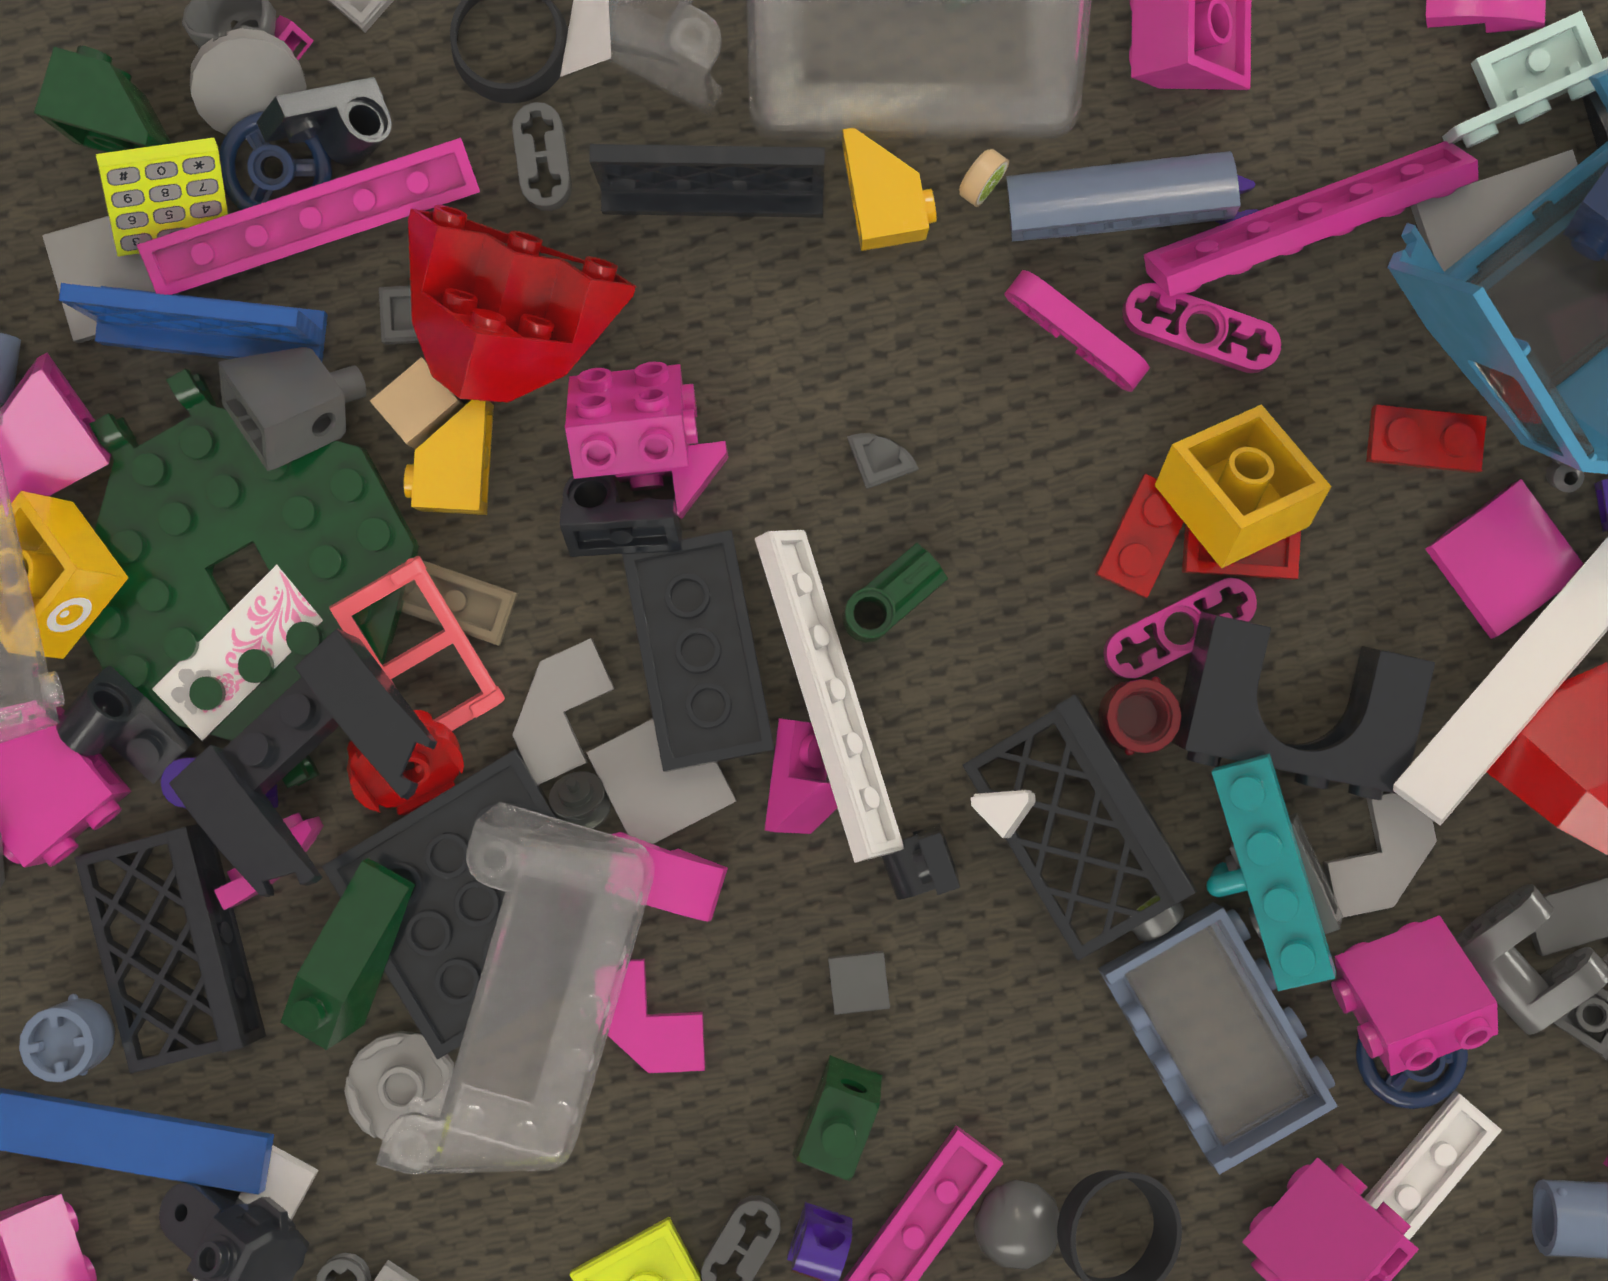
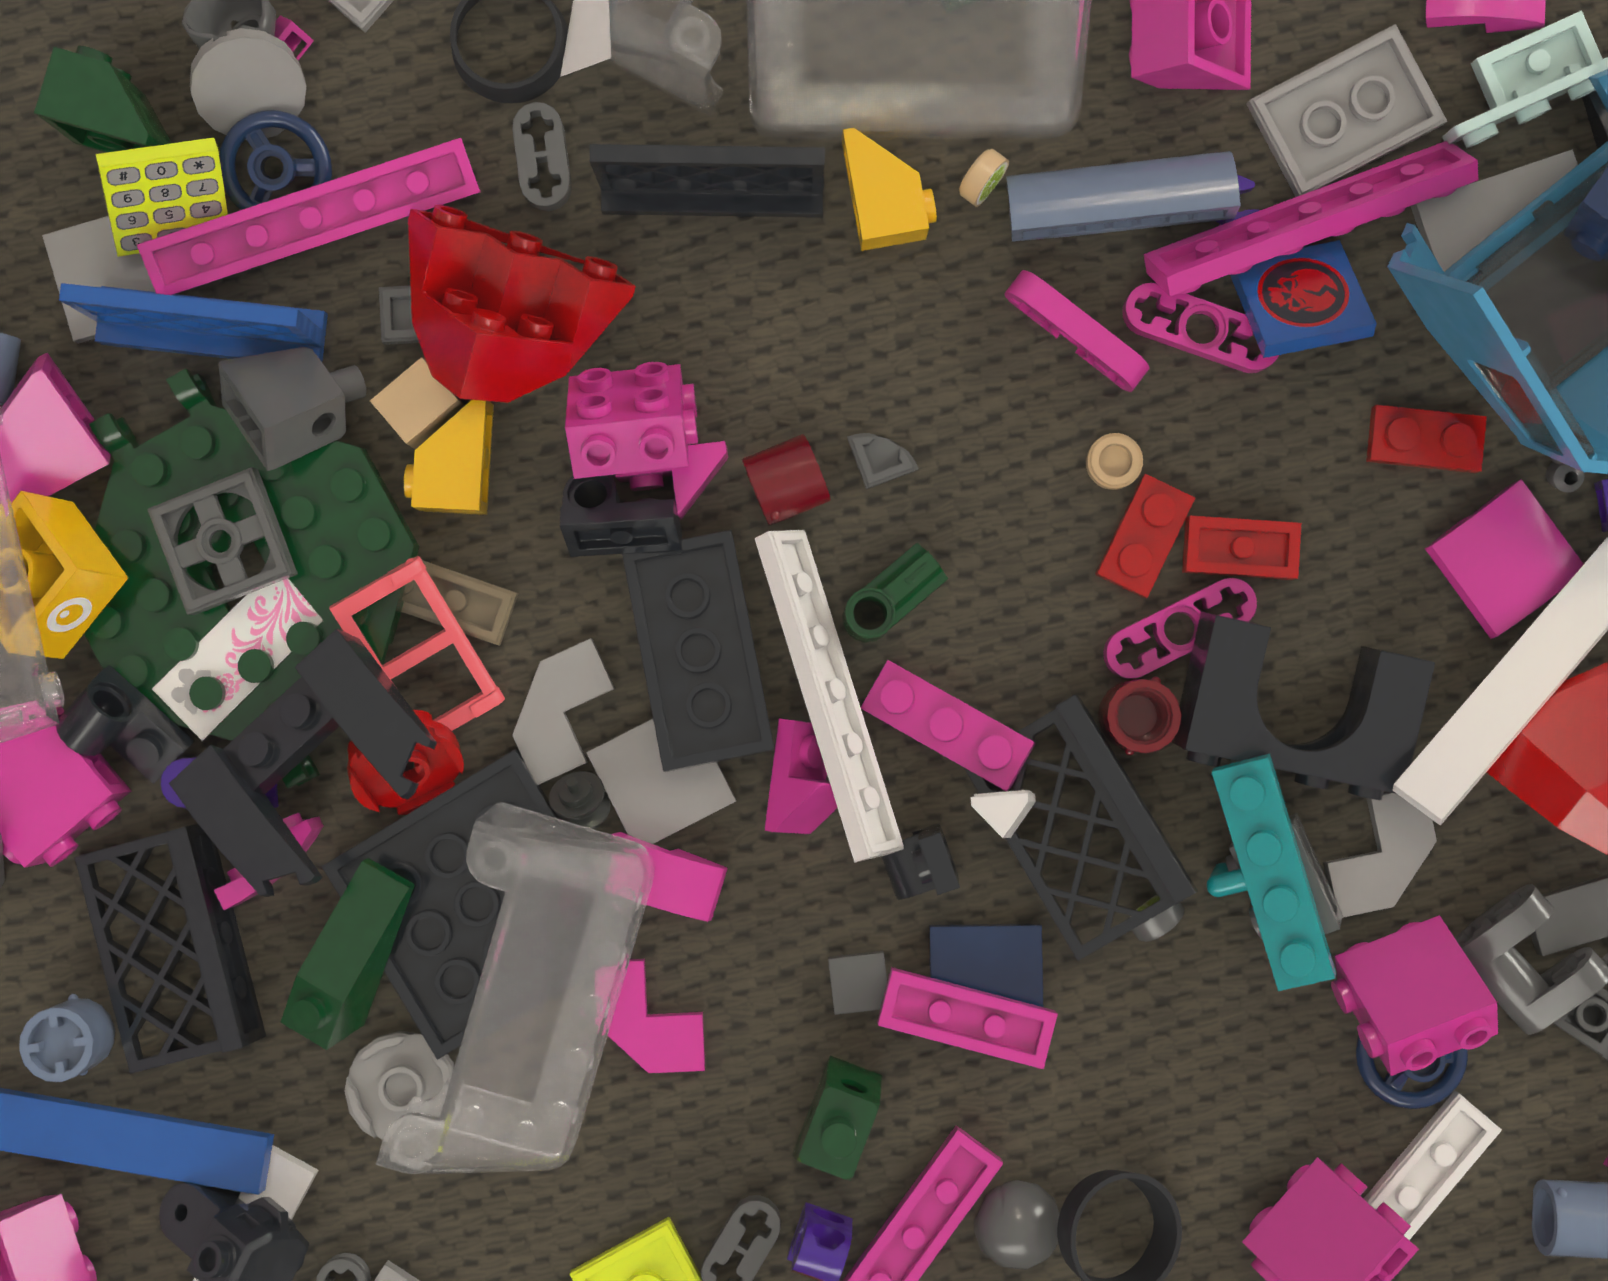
(167, 522): none -> dark grey piece
(332, 115): black plate -> none
(786, 479): none -> dark red piece
(948, 725): none -> dark pink plate
(967, 1018): none -> dark pink plate
(990, 958): none -> dark blue tile
(1114, 461): none -> tan tile
(1220, 1036): clear window -> none
(1241, 485): yellow brick -> none
(1304, 302): none -> tile
(1346, 112): none -> light grey tile

